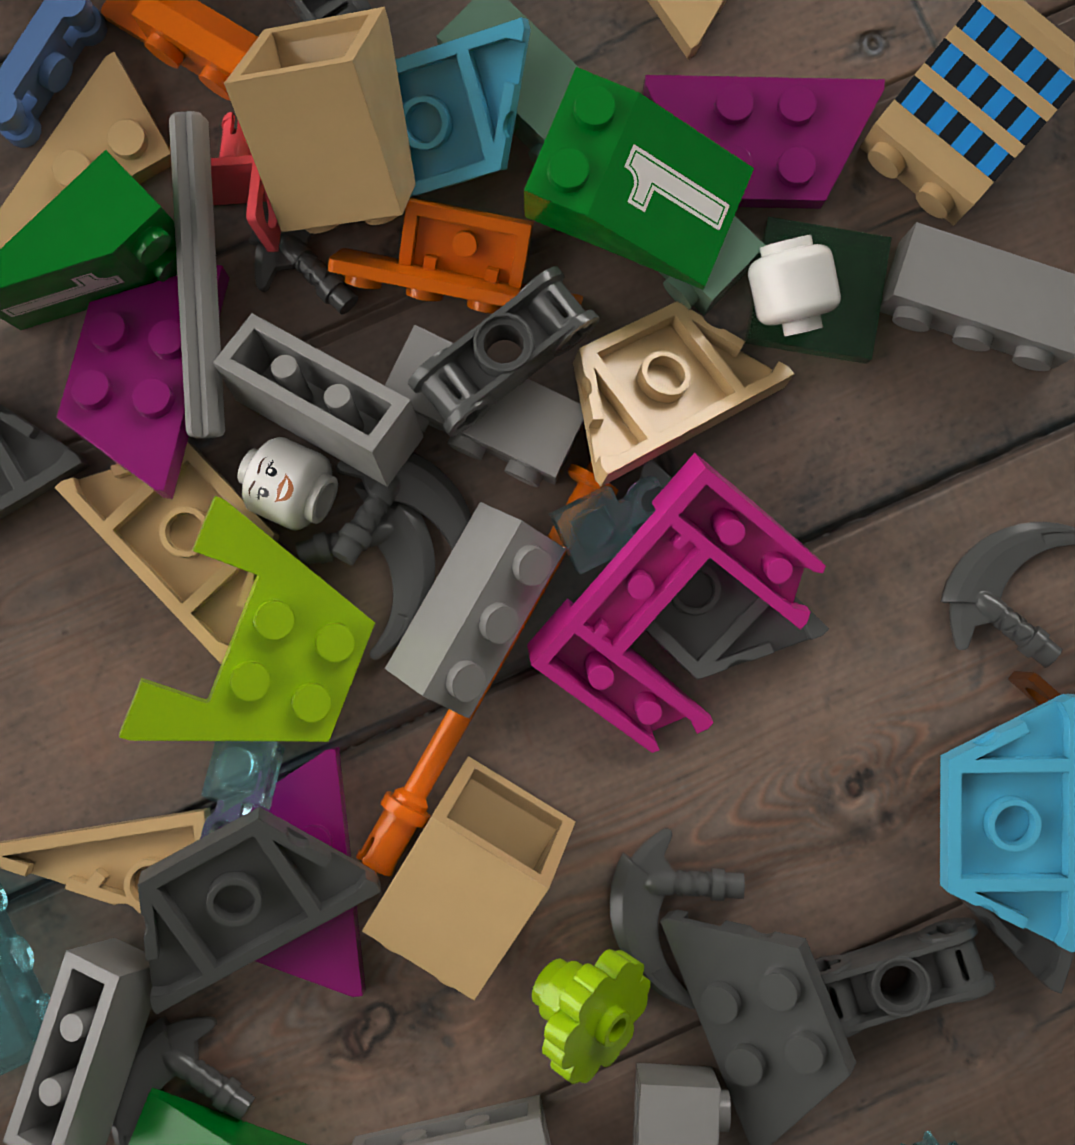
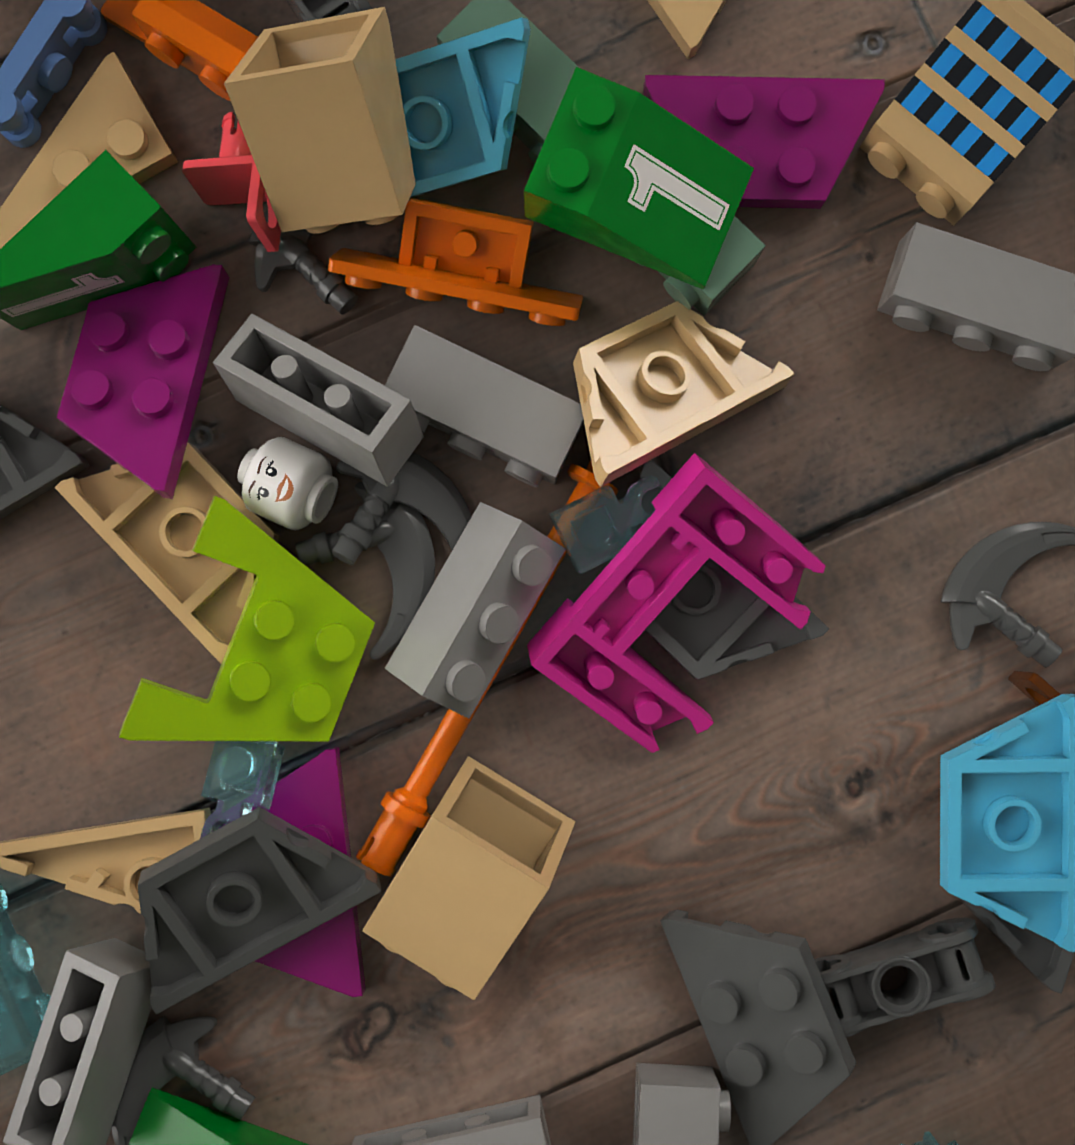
(196, 274): light grey axle -> none
(540, 320): dark grey piece -> none
(589, 1011): lime plant -> none
(636, 900): dark grey piece -> none
(794, 284): white head -> none
(861, 274): clear green plate -> none

